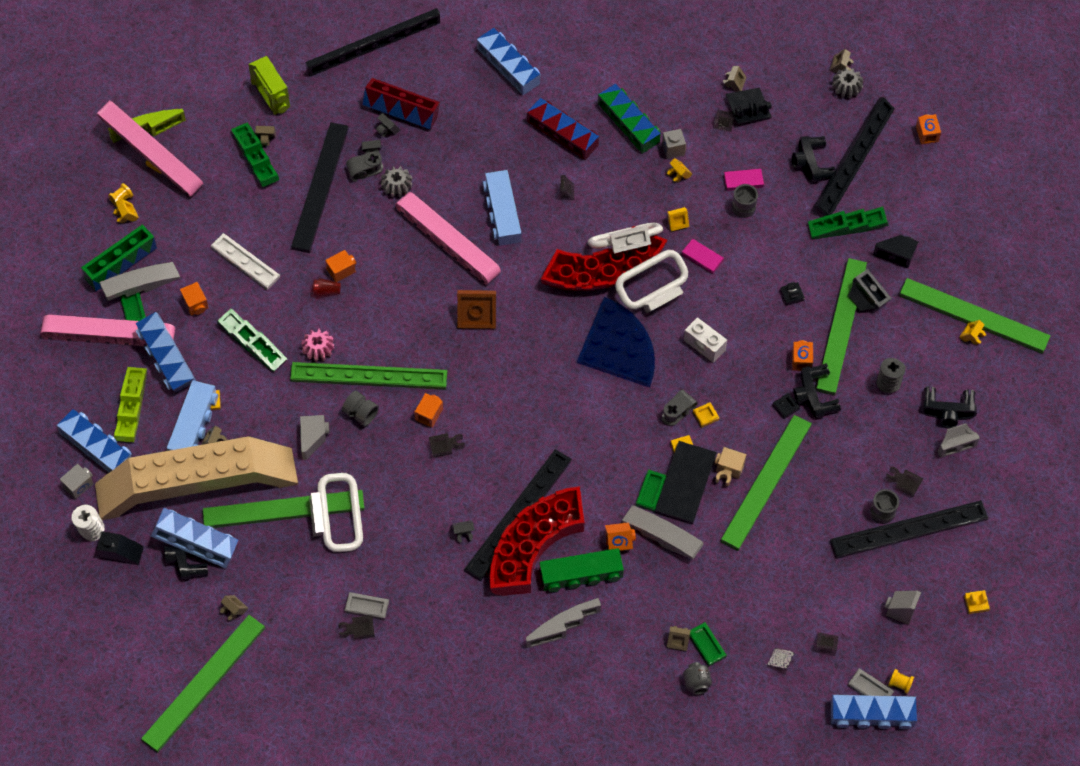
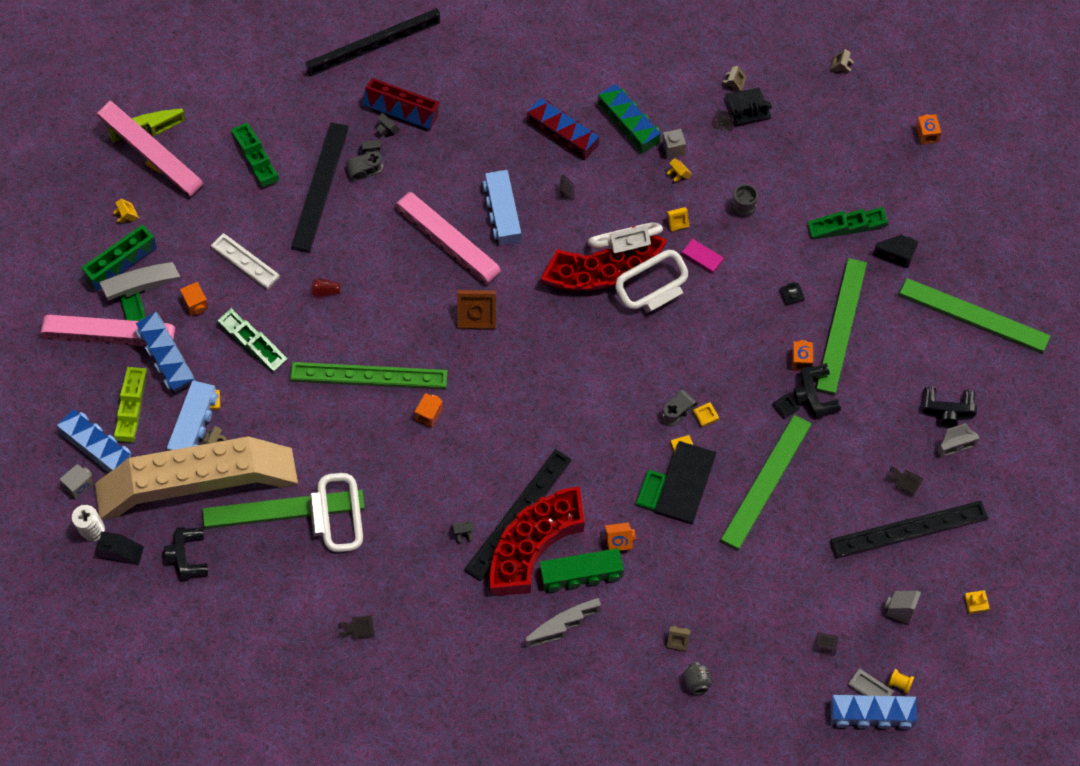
(122, 193): yellow bush -> none
(194, 537): light blue brick -> none
(203, 683): bright green tile -> none
(233, 604): dark tan tile -> none
(265, 133): dark tan tile -> none
(269, 85): lime window -> none
(312, 434): light grey slope -> none
(317, 345): bright pink gear -> none
(340, 265): orange brick -> none
(360, 408): dark grey wheel -> none
(366, 605): light grey tile -> none
(403, 183): light grey gear -> none
(443, 445): clear smoke plate -> none
(508, 61): light blue brick -> none
(619, 345): clear blue plate -> none
(664, 532): light grey slope -> none
(705, 340): white brick -> none
(707, 644): green tile -> none
(729, 464): tan brick -> none
(736, 178): dark pink tile -> none
(781, 660): clear smoke slope -> none
(805, 159): black connector -> none
(847, 83): light grey gear -> none
(854, 157): black tile -> none
(868, 292): black slope -> none
(884, 506): dark grey wheel -> none
(890, 375): dark grey piece -> none
(972, 332): yellow tile -> none

